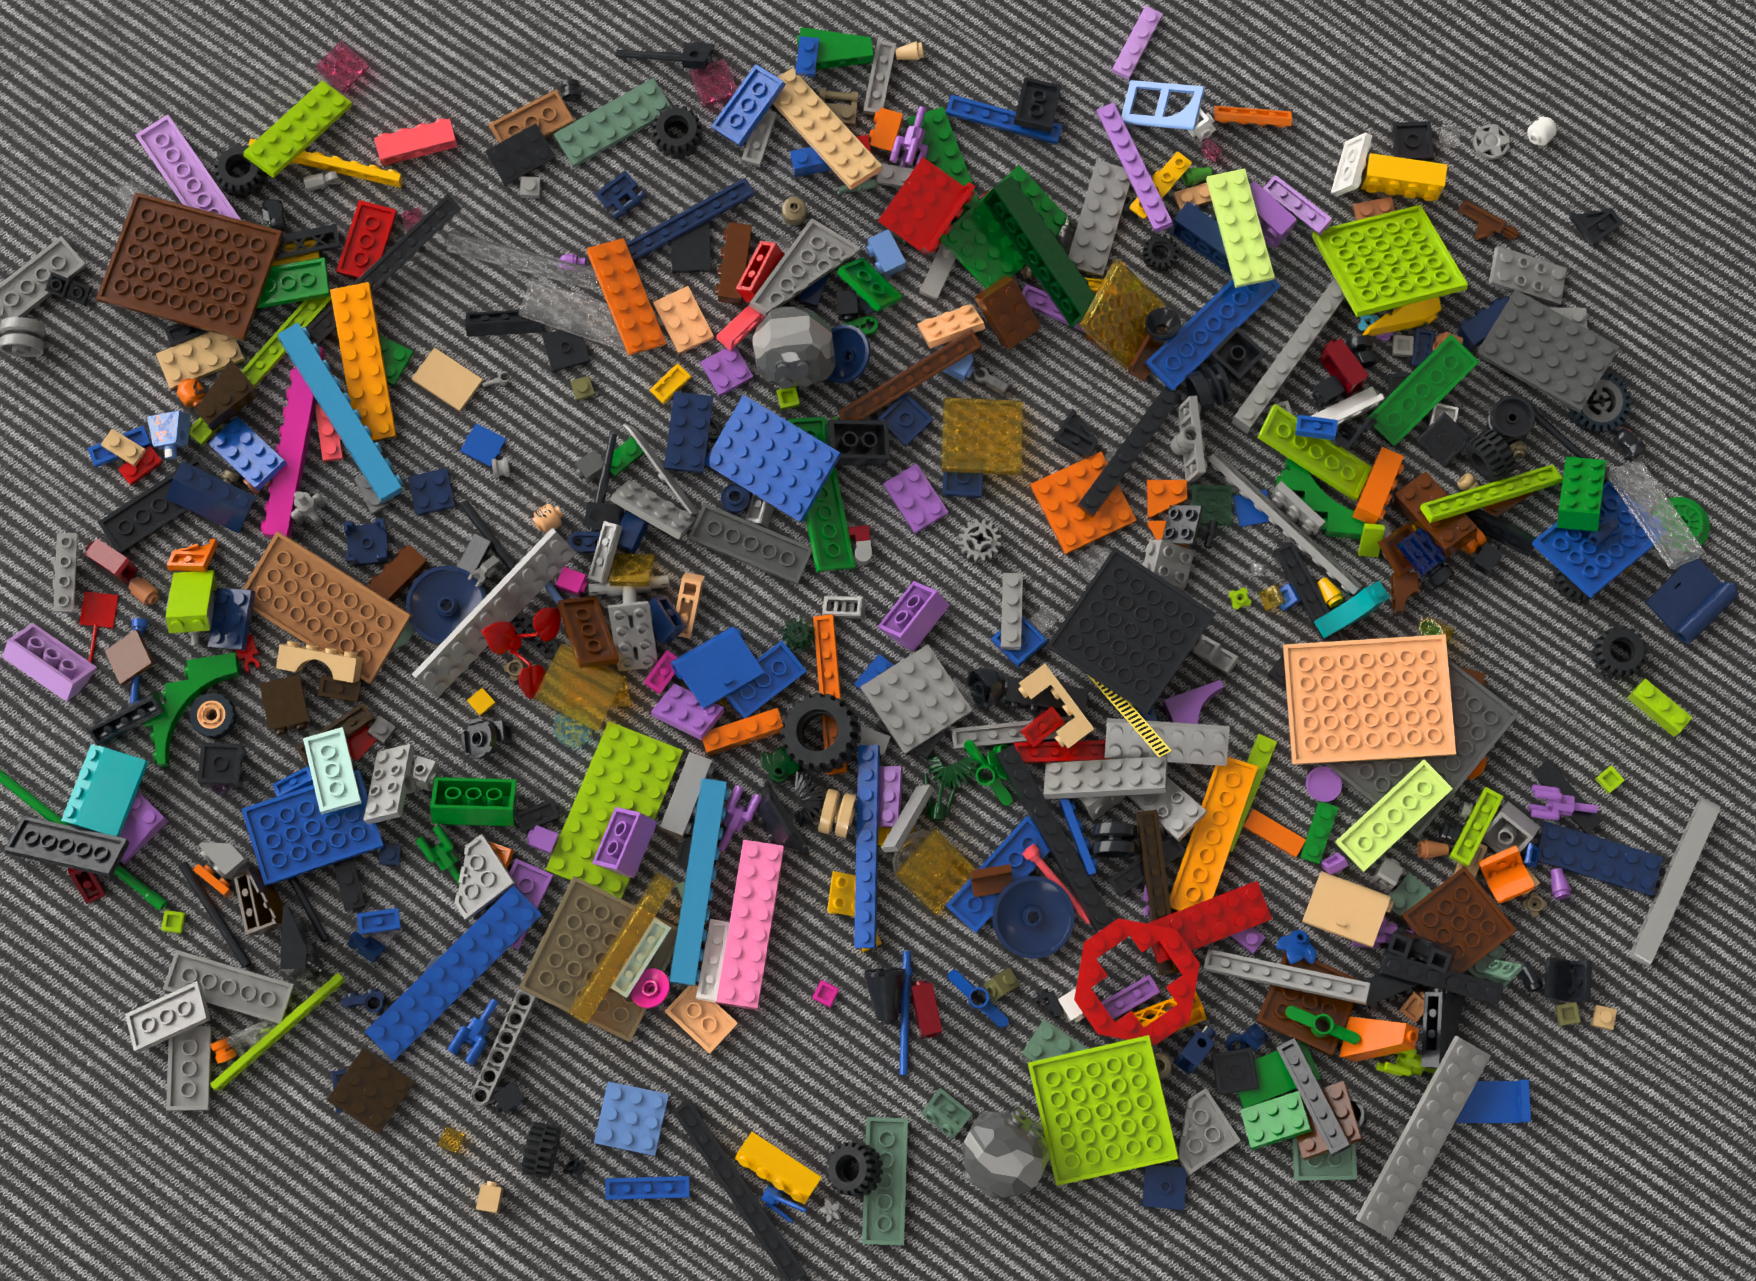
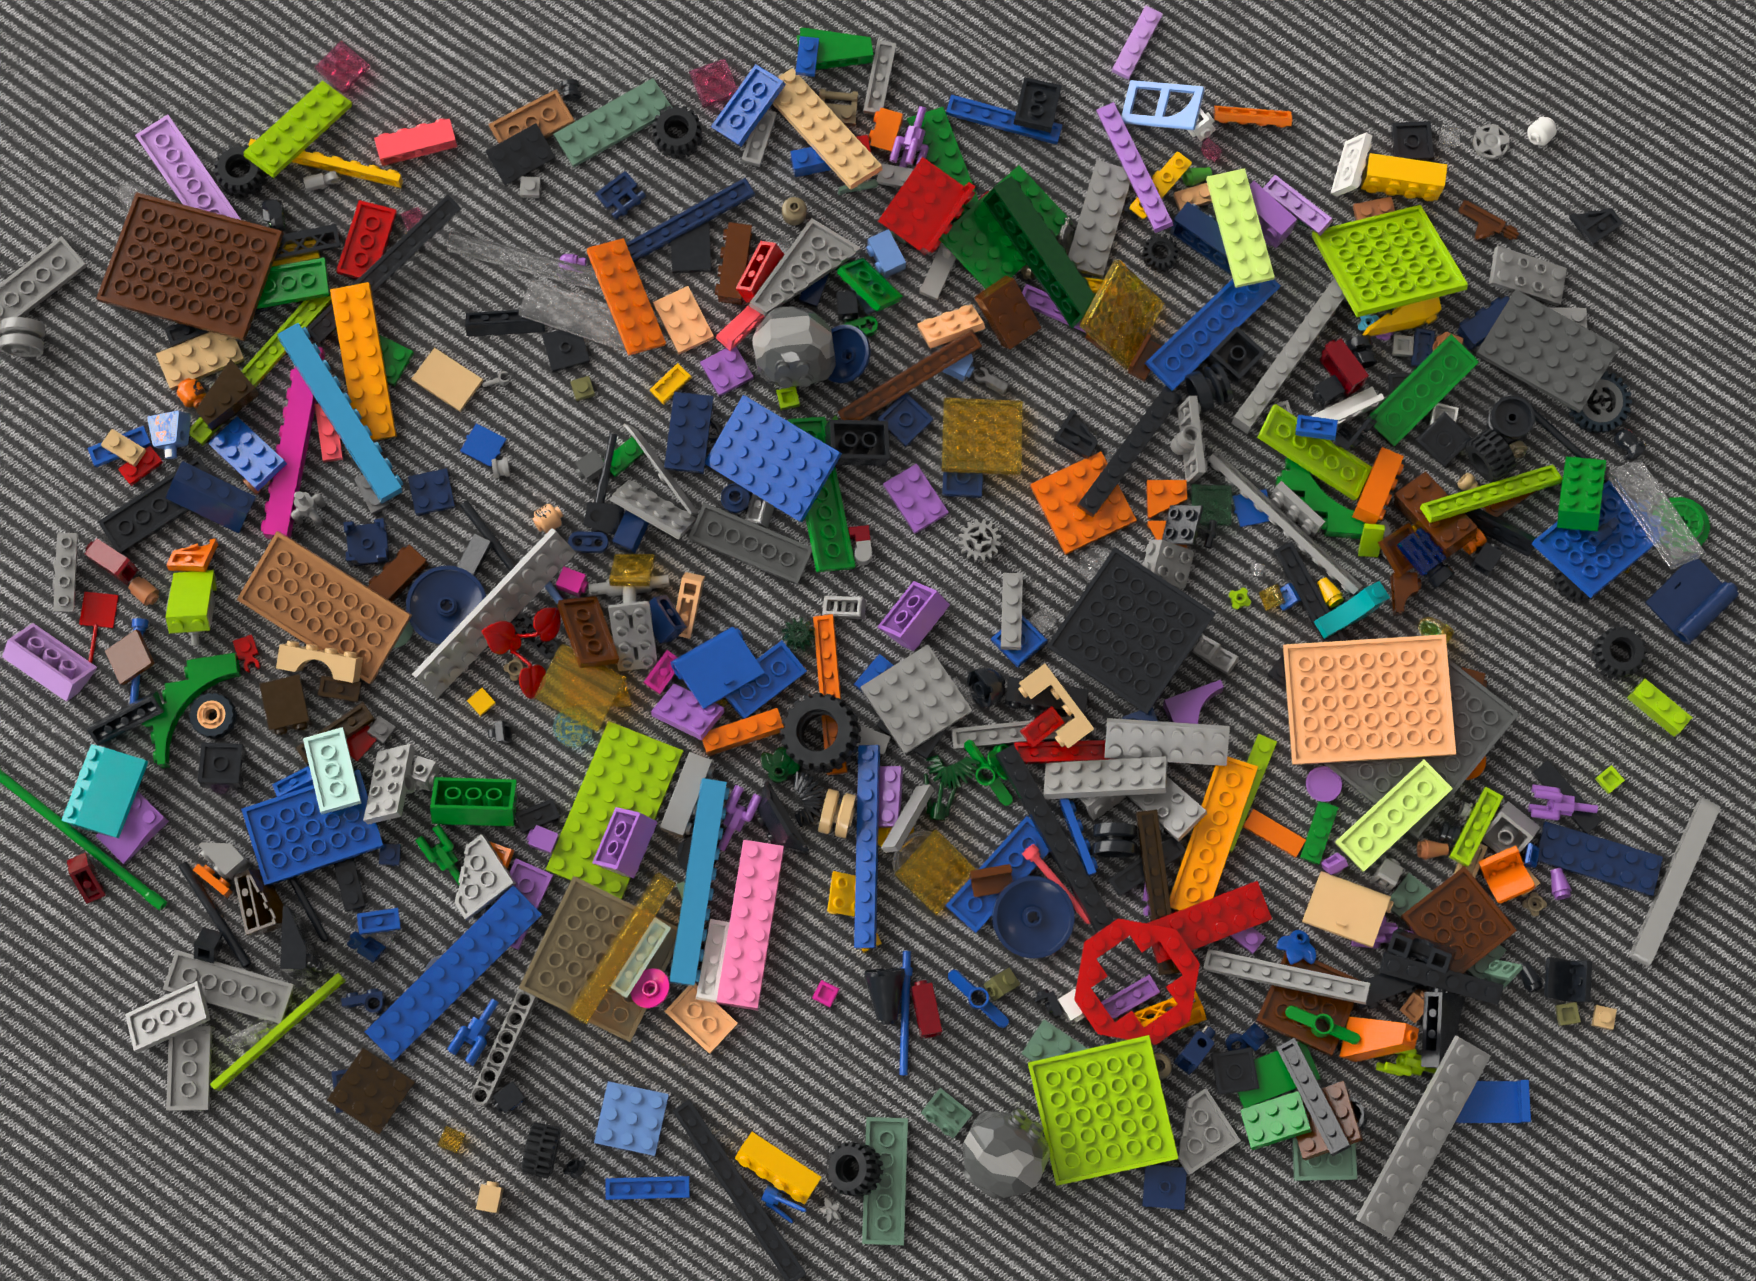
(67, 846): plate -> none
(68, 288): black slope -> none
(173, 921): lime tile -> none
(208, 945): none -> black brick
(223, 1050): orange wheel -> none
(230, 477): dark tan plate -> none
(231, 619): dark blue plate -> none
(486, 569): light grey plate -> none
(487, 744): black plate -> none
(605, 552): light grey tile -> none
(695, 55): black piece -> none
(911, 51): tan cone -> none
(1135, 721): light yellow sticker -> none
(1163, 318): black piece -> none

